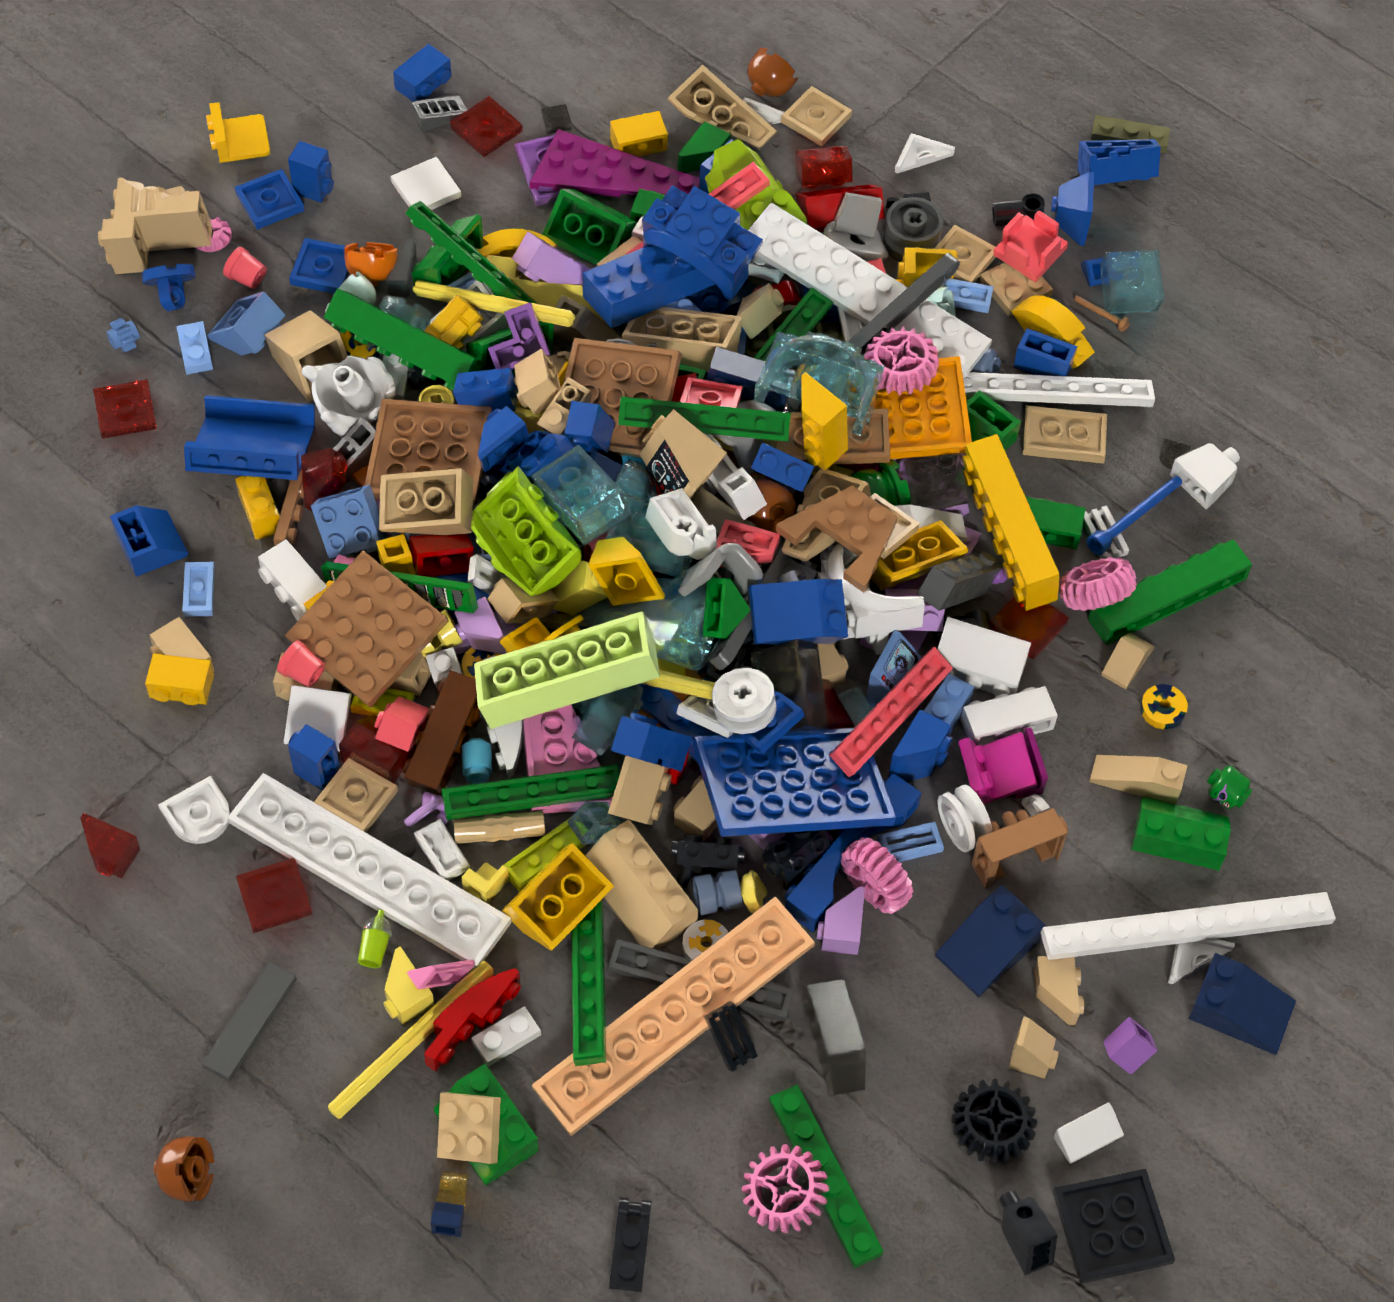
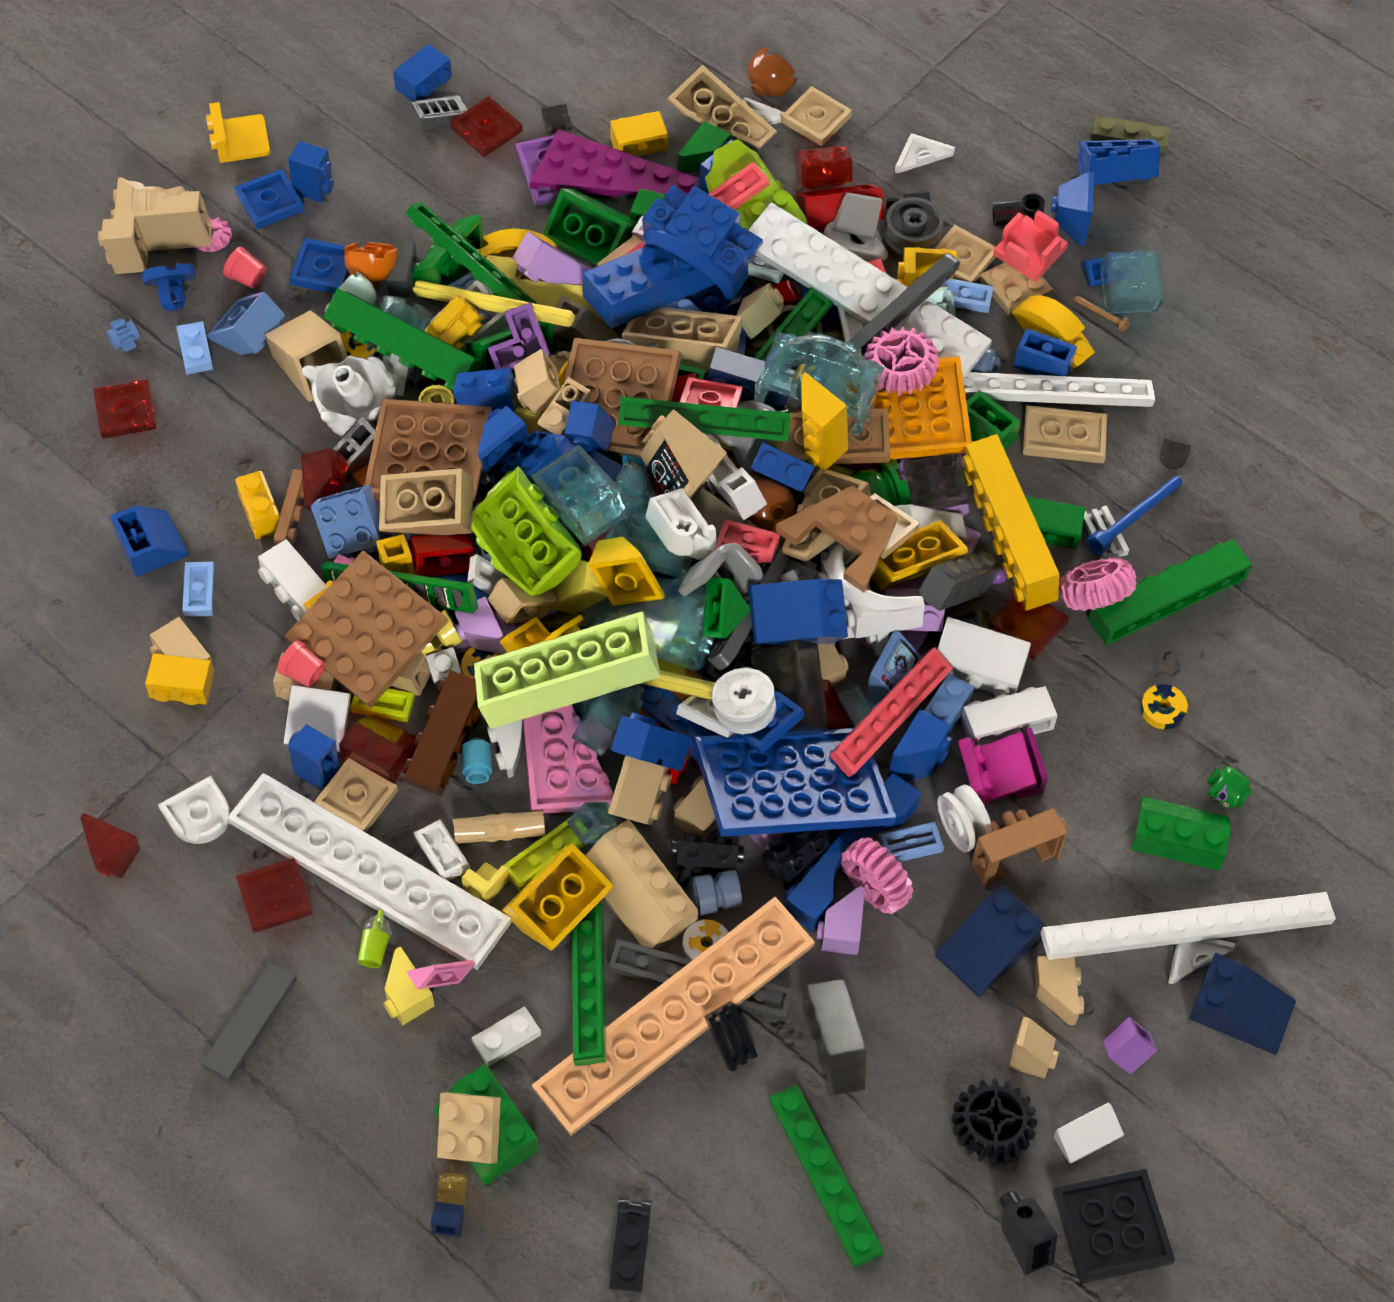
(184, 1168): dark orange cylinder -> none
(251, 438): blue panel -> none
(401, 723): coral piece -> none
(404, 1045): light yellow axle -> none
(426, 183): white tile -> none
(429, 804): lavender piece -> none
(476, 1006): red slope -> none
(530, 792): green tile -> none
(752, 891): light yellow piece -> none
(788, 1175): bright pink gear -> none
(1035, 804): white tile -> none
(1127, 660): tan slope -> none
(1140, 776): tan slope -> none
(1206, 472): white torso -> none

